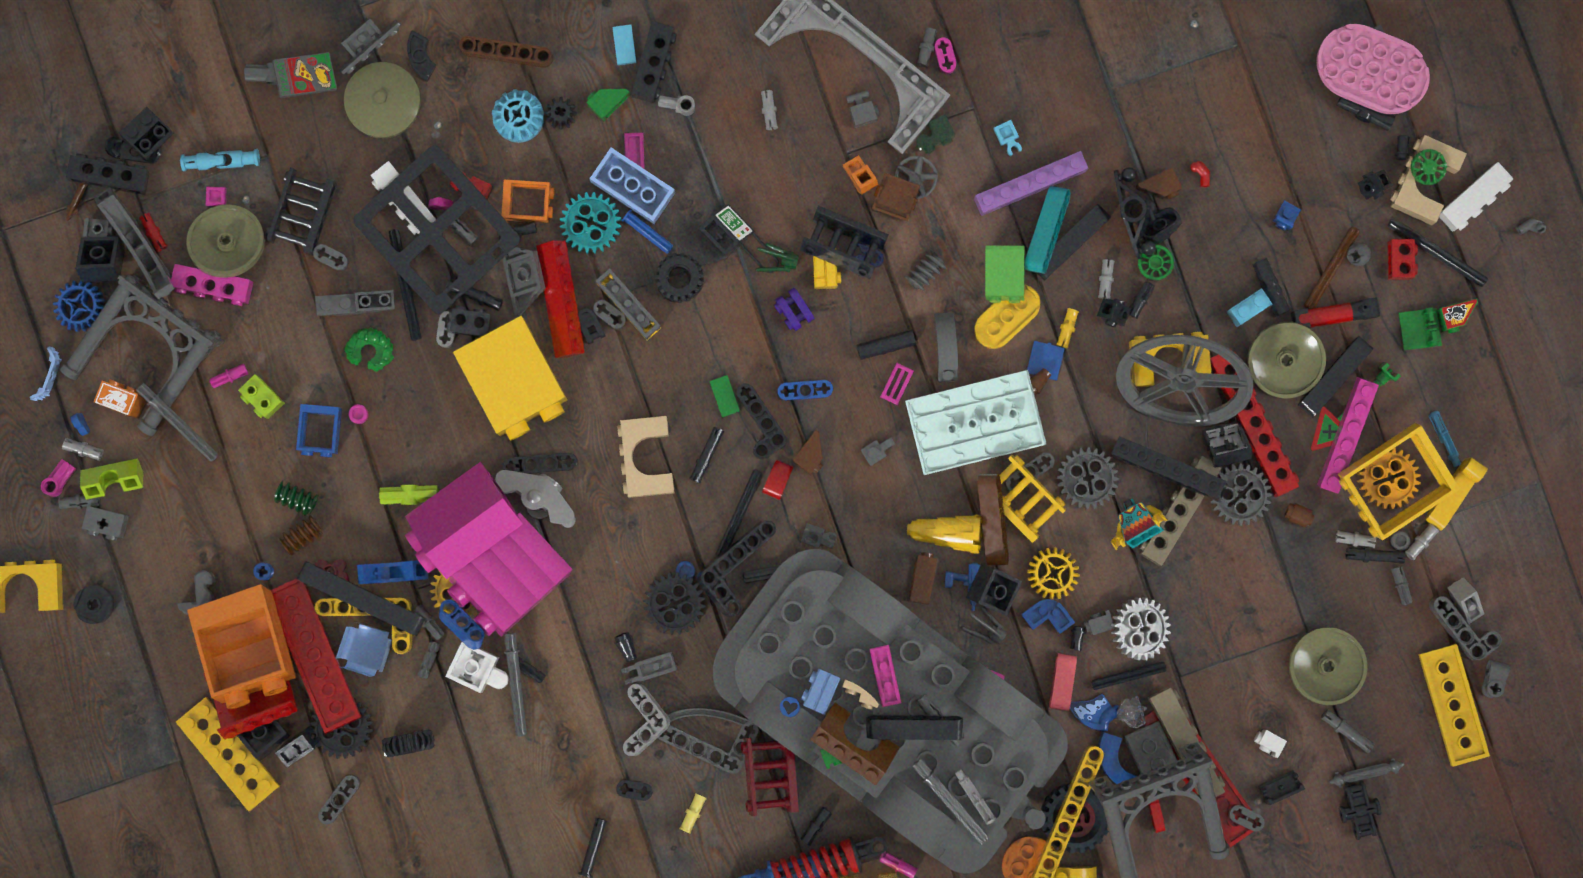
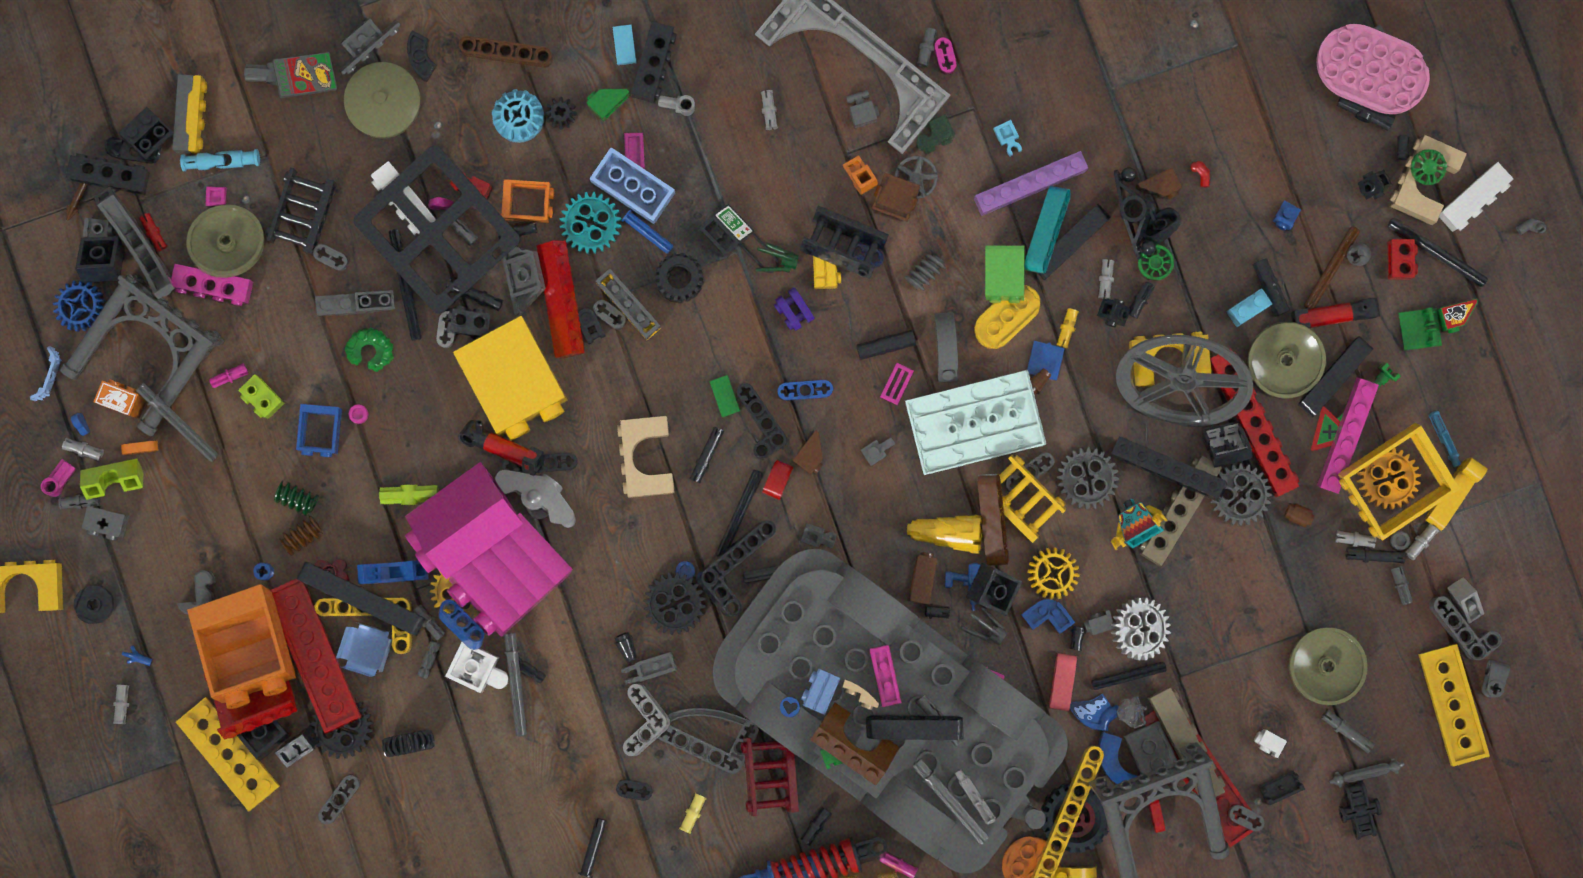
(121, 704): none -> light grey pin
(136, 657): none -> blue bar
(140, 447): none -> orange beam
(188, 114): none -> piece
(475, 435): none -> piece
(937, 611): none -> black pin

